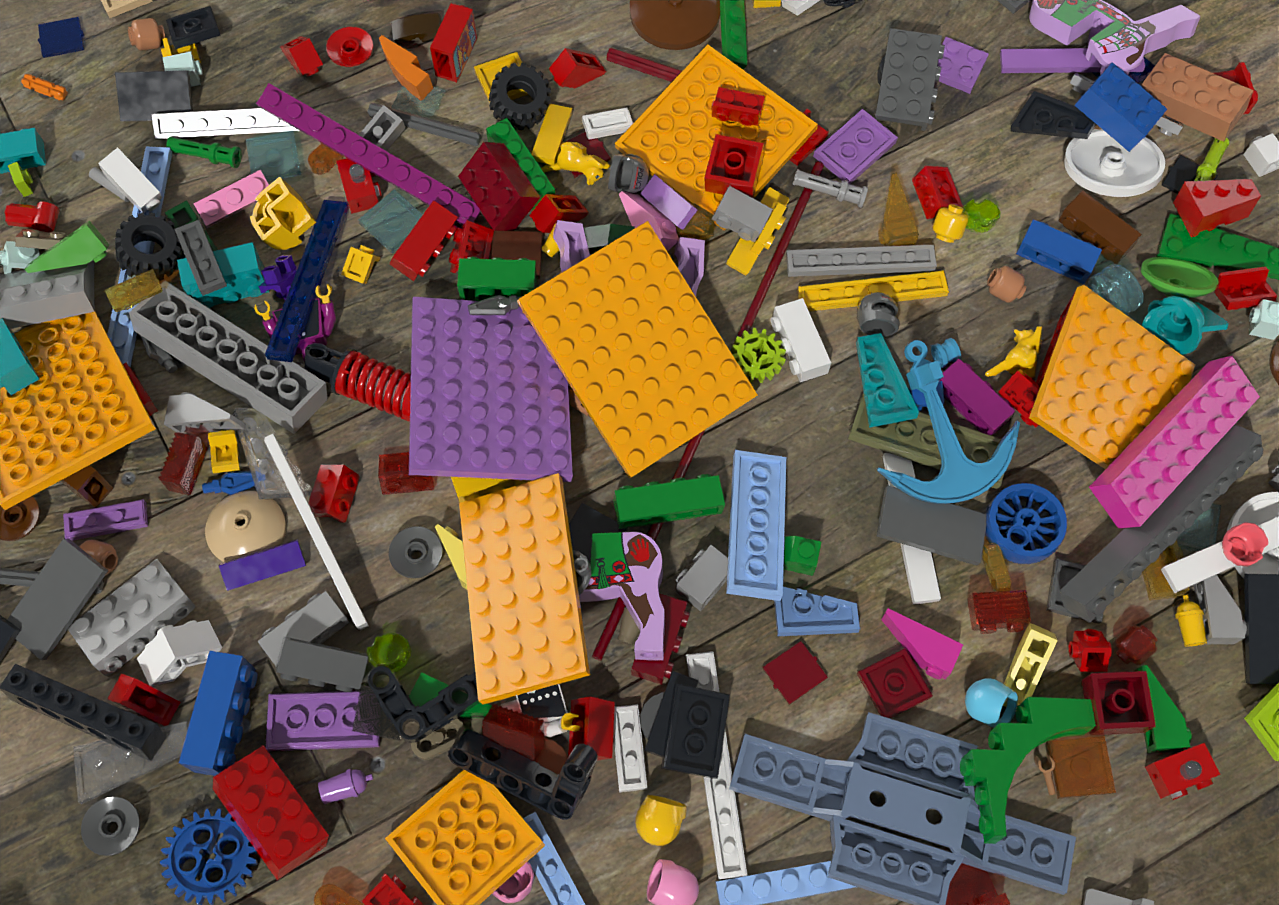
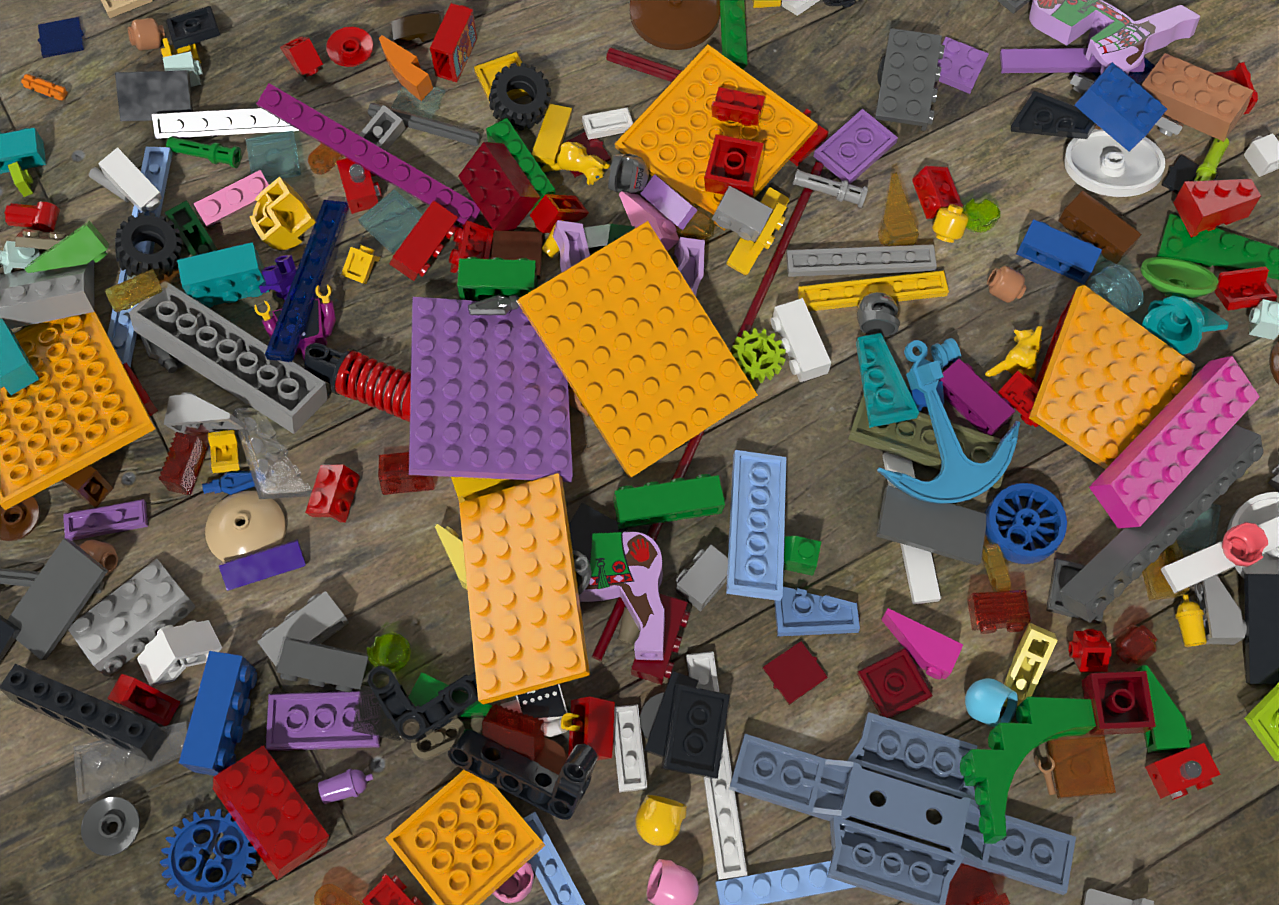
(200, 257): dark grey plate -> none
(316, 532): white tile -> none
(415, 540): dark grey dish -> none
(575, 68): red slope -> none

